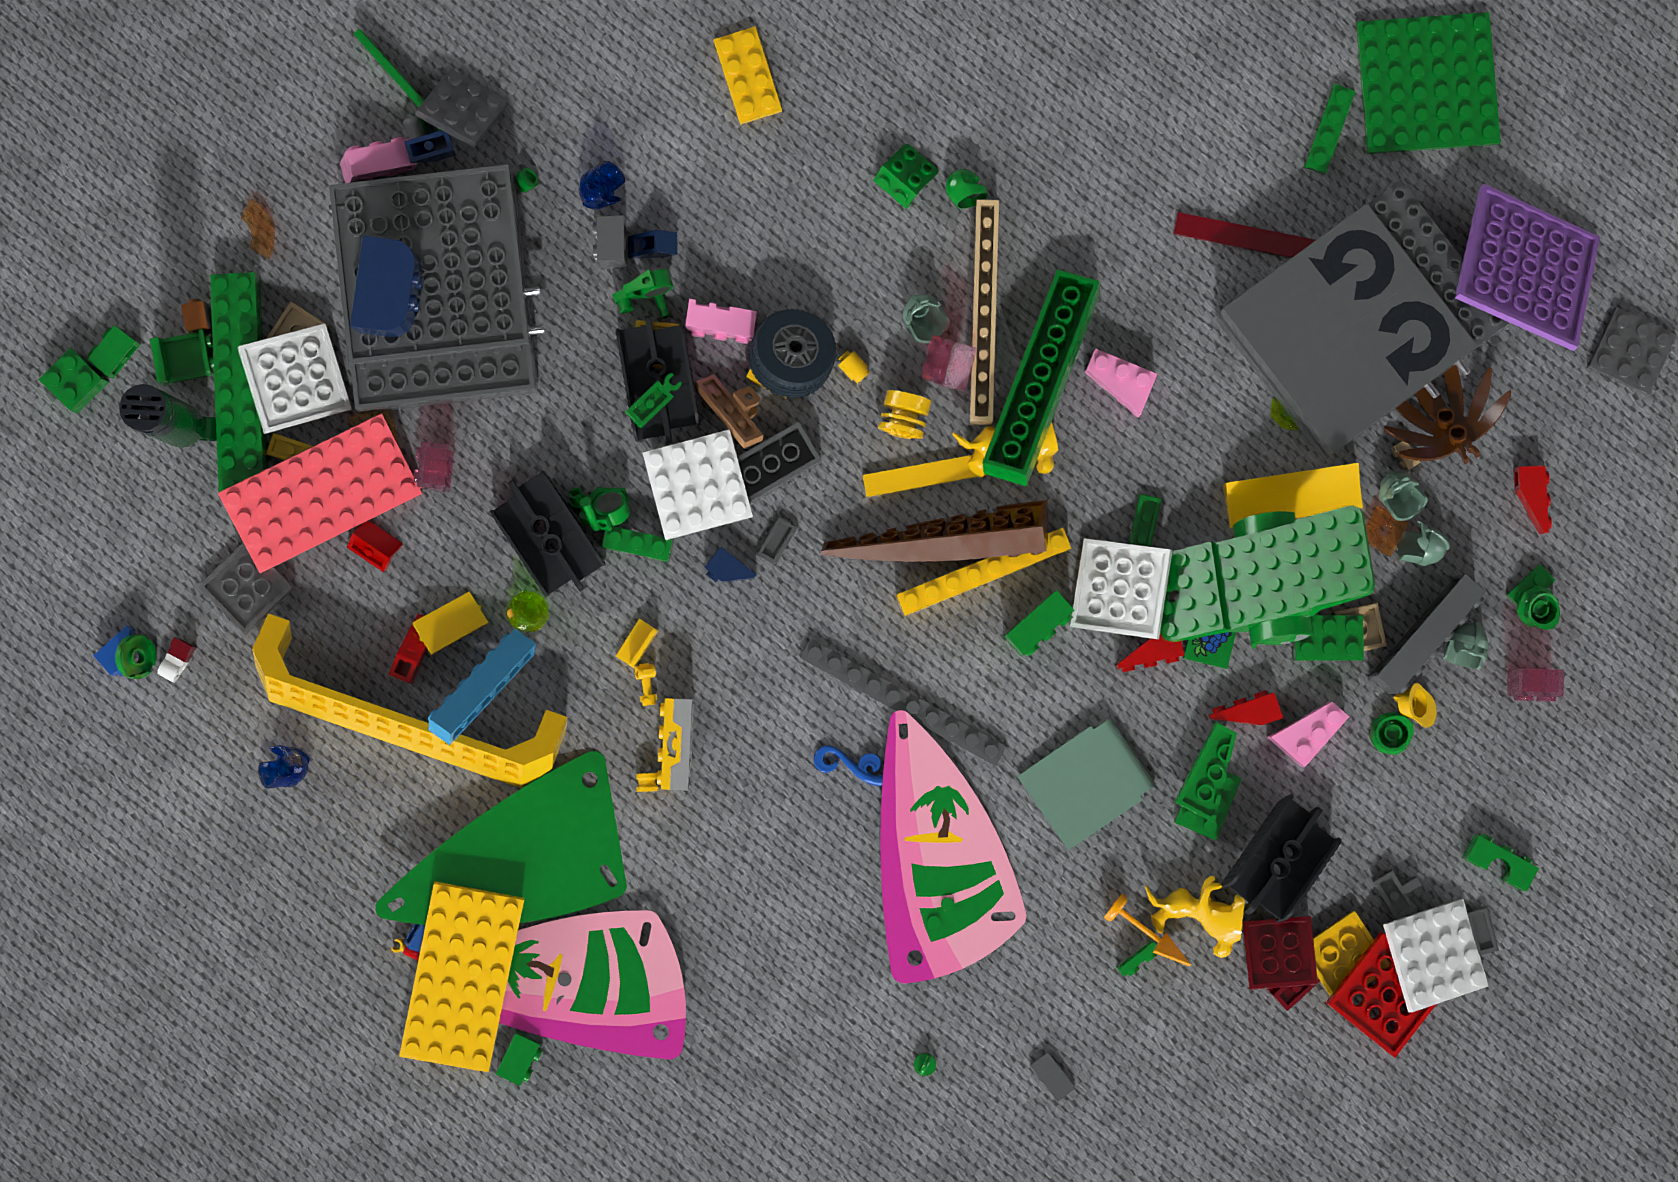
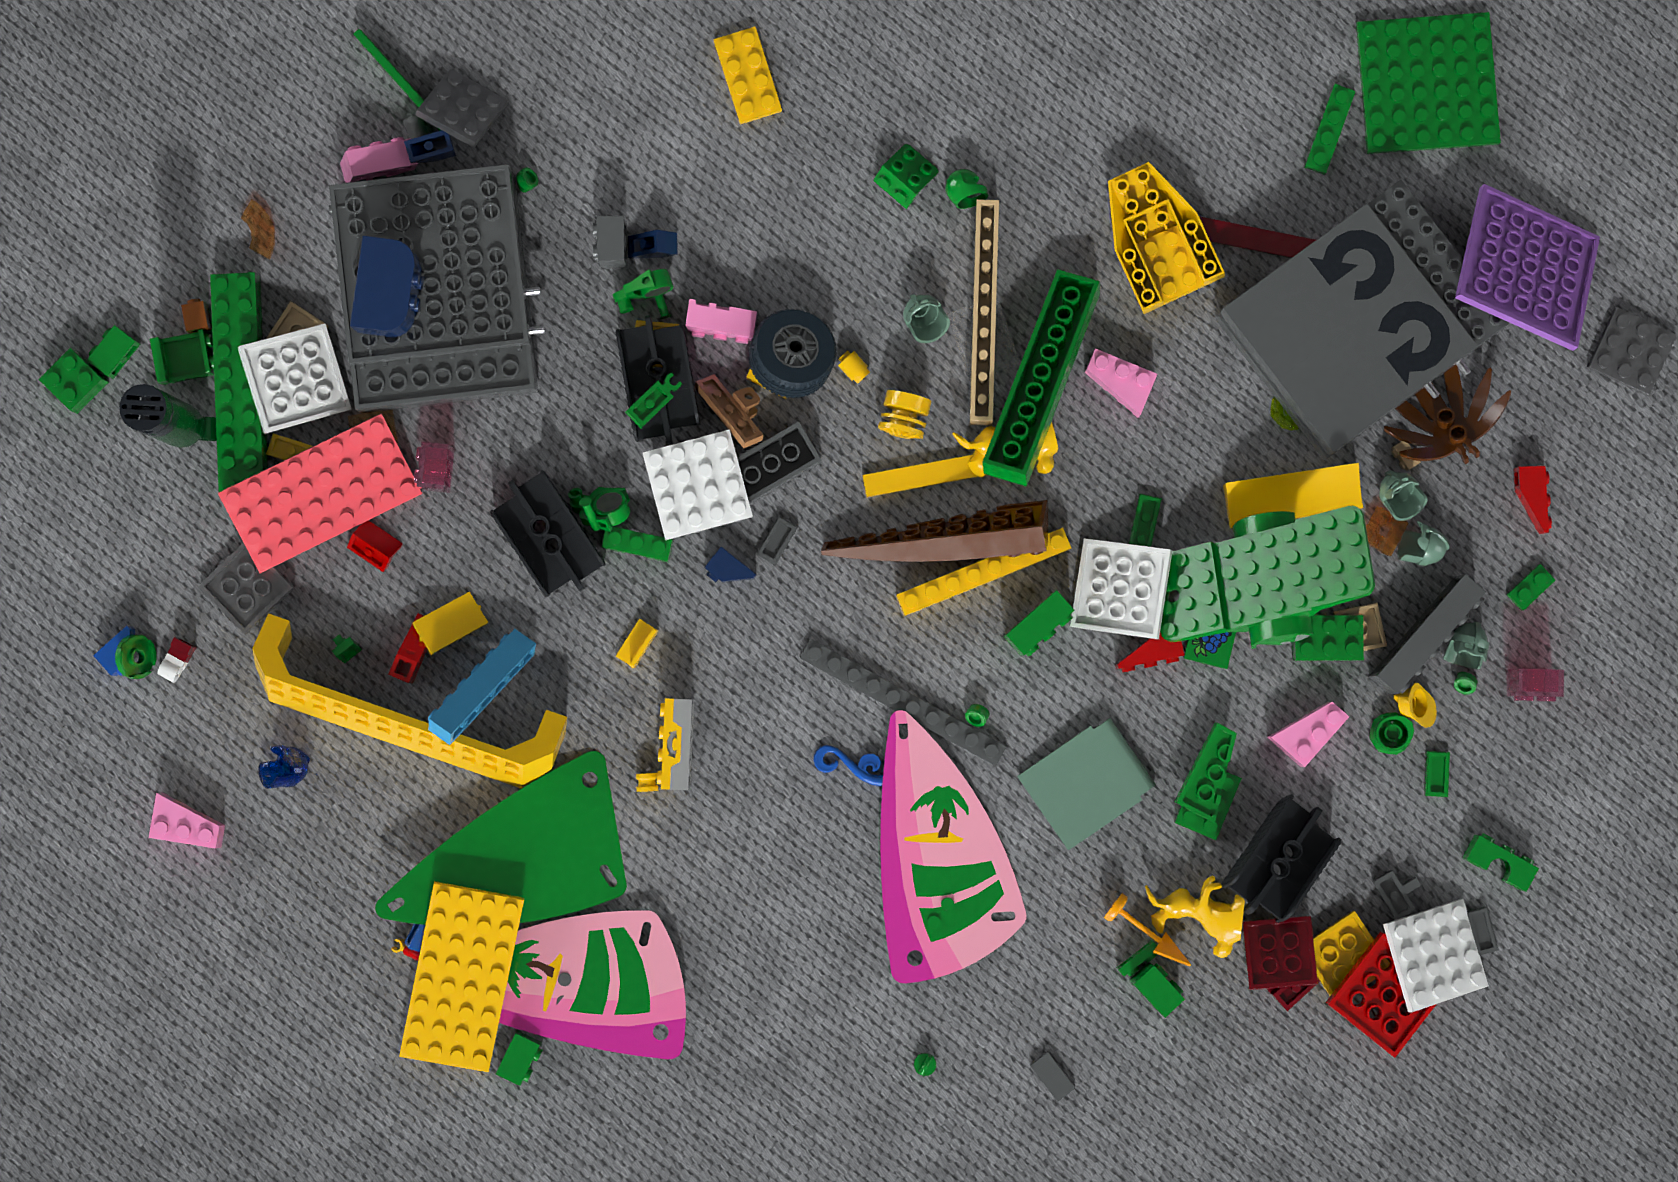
(183, 824): none -> bright pink wedge
(345, 648): none -> green tile
(527, 611): clear neon green hat -> none
(599, 184): clear blue helmet -> none
(645, 672): yellow bar -> none
(948, 362): clear pink brick -> none
(977, 715): none -> green tile
(1157, 989): none -> green brick
(1159, 239): none -> yellow wedge
(1257, 711): red slope -> none
(1437, 774): none -> green tile
(1465, 683): none -> green tile
(1539, 608): green hat -> none

